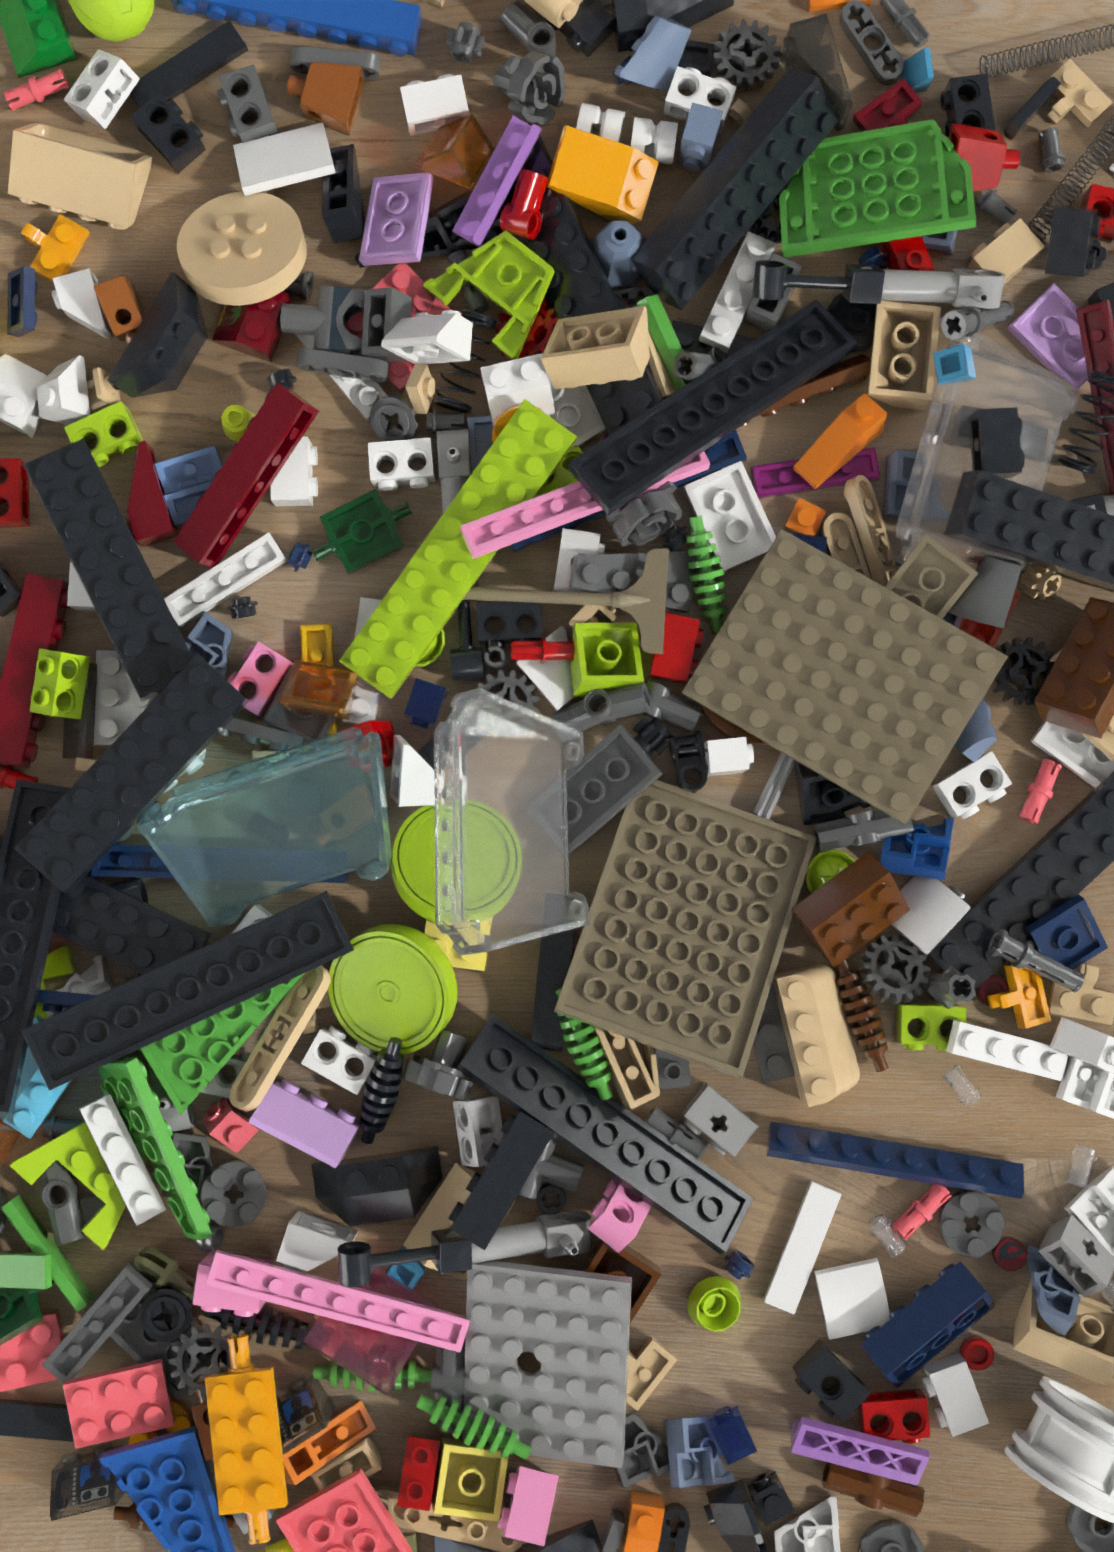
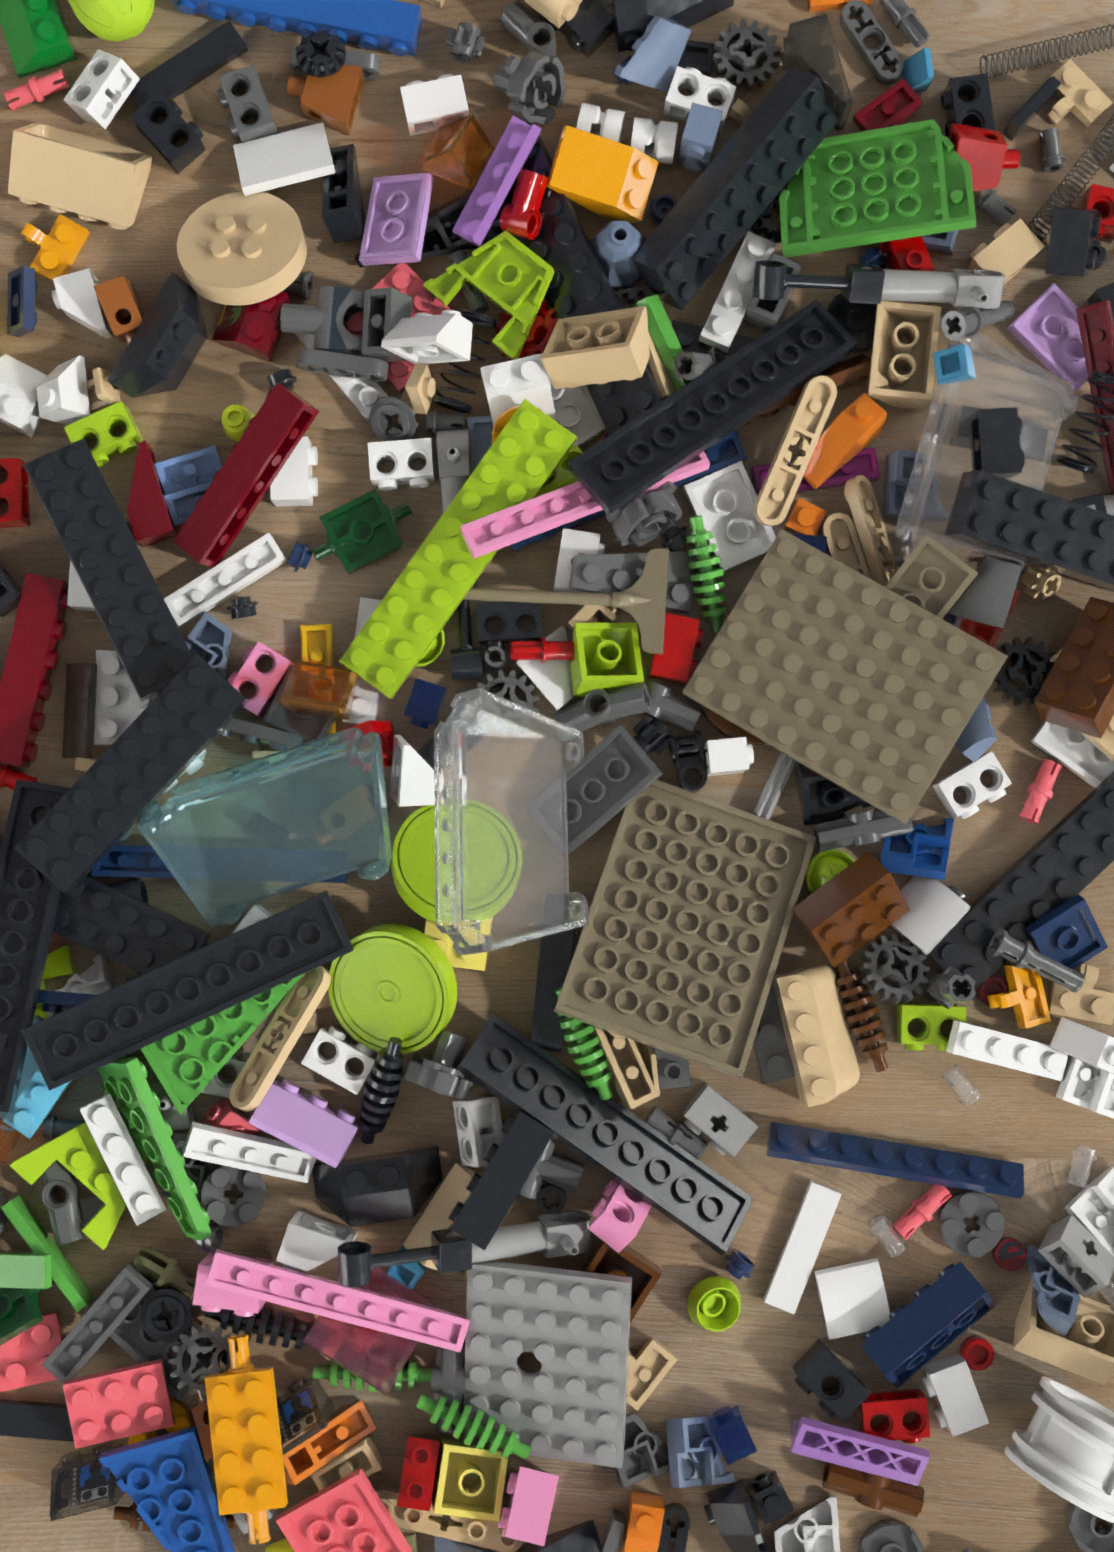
(59, 684): lime brick -> none
(247, 1152): none -> white plate
(320, 65): none -> black gear
(660, 203): none -> dark blue plate
(808, 422): none -> tan piece

